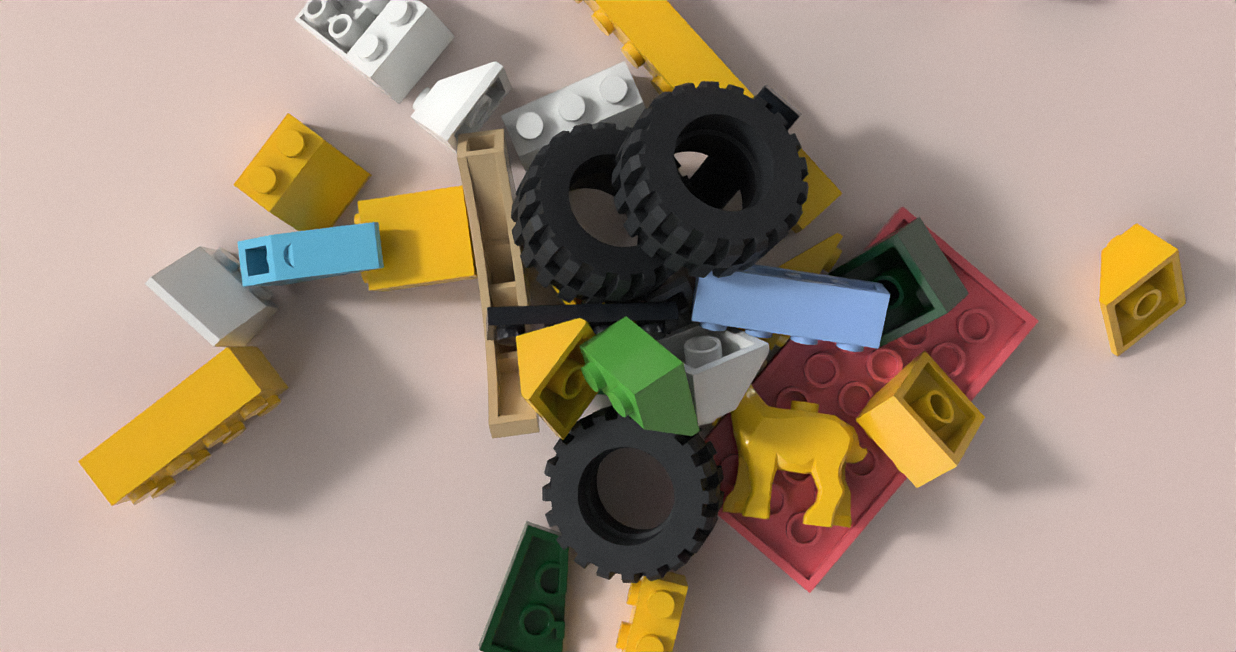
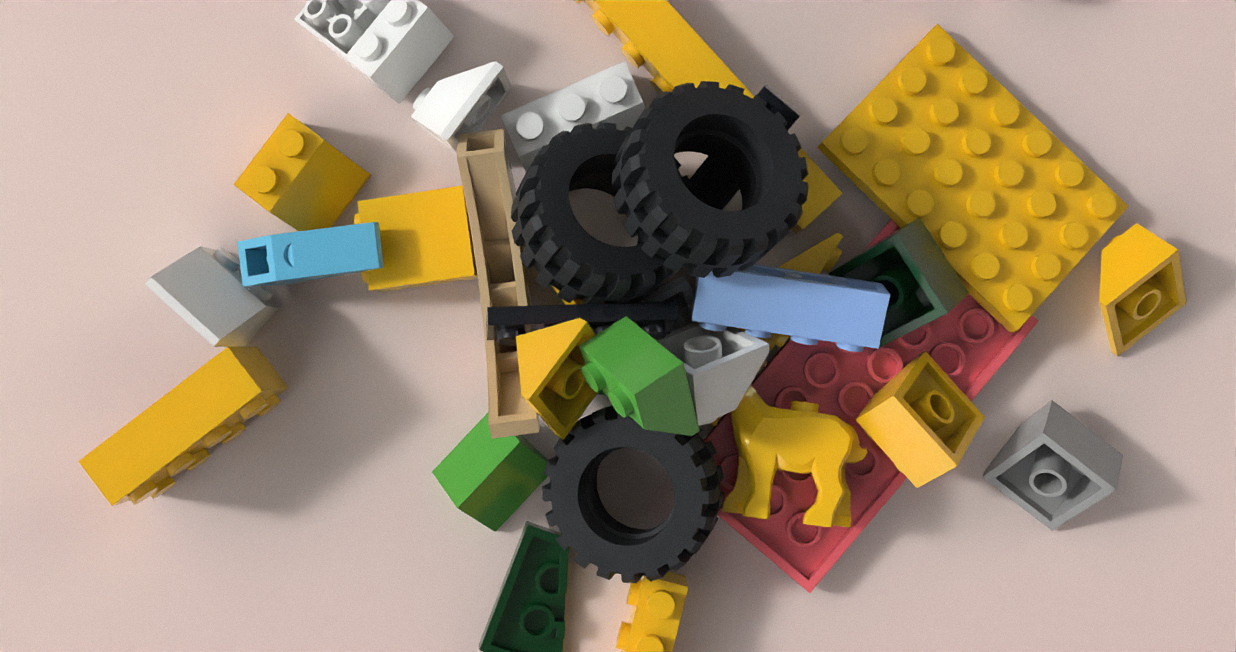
(491, 475): none -> bright green slope
(978, 172): none -> yellow plate
(1055, 466): none -> light grey slope

